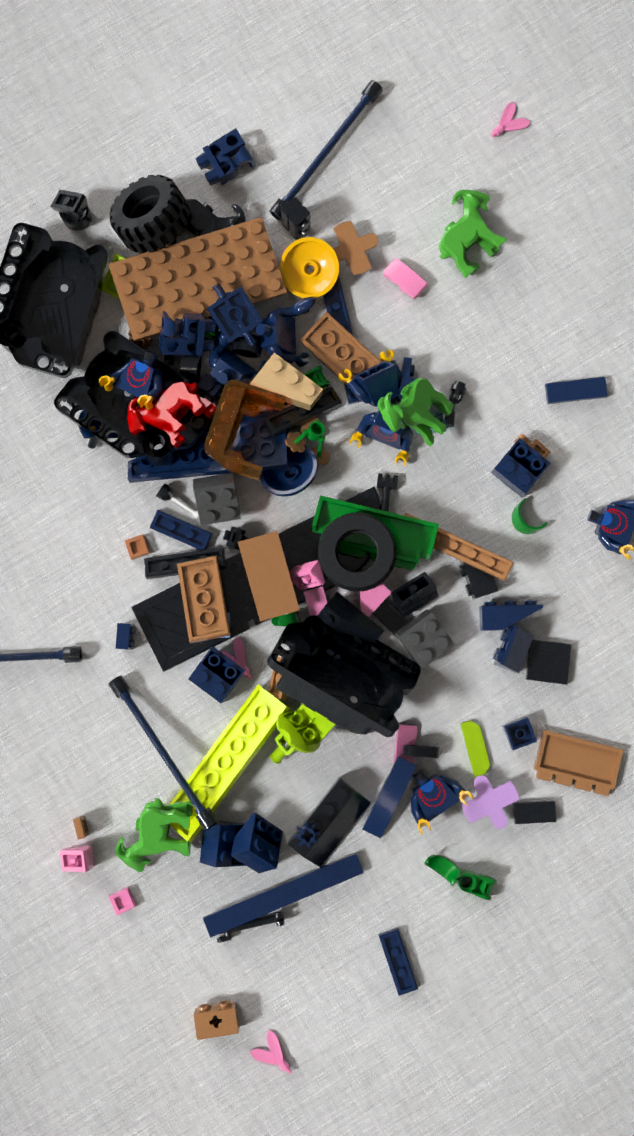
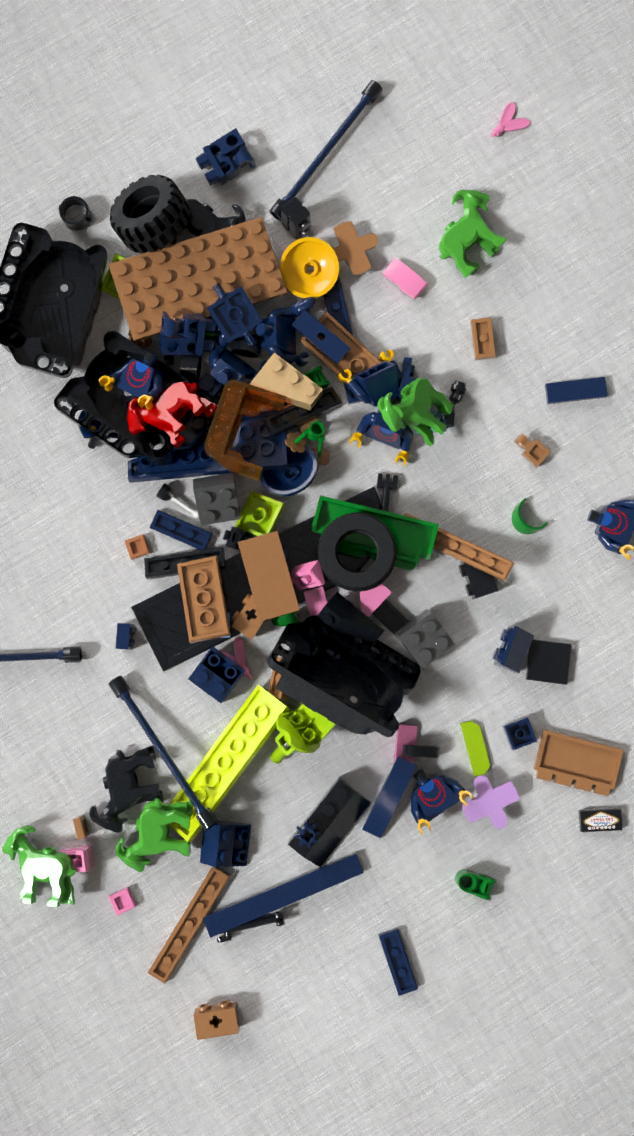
(41, 866): none -> animal
(70, 203): black slope -> none
(124, 787): none -> black animal
(189, 924): none -> medium nougat tile
(241, 623): none -> medium nougat brick
(258, 844): dark blue slope -> none
(259, 514): none -> lime slope
(273, 1056): bright pink piece -> none
(312, 329): none -> dark blue tile
(414, 594): black brick -> none
(444, 867): green helmet -> none
(482, 338): none -> medium nougat plate
(499, 617): dark blue slope -> none
(520, 467): dark blue slope -> none
(534, 812): black tile -> none
(600, 820): none -> tile

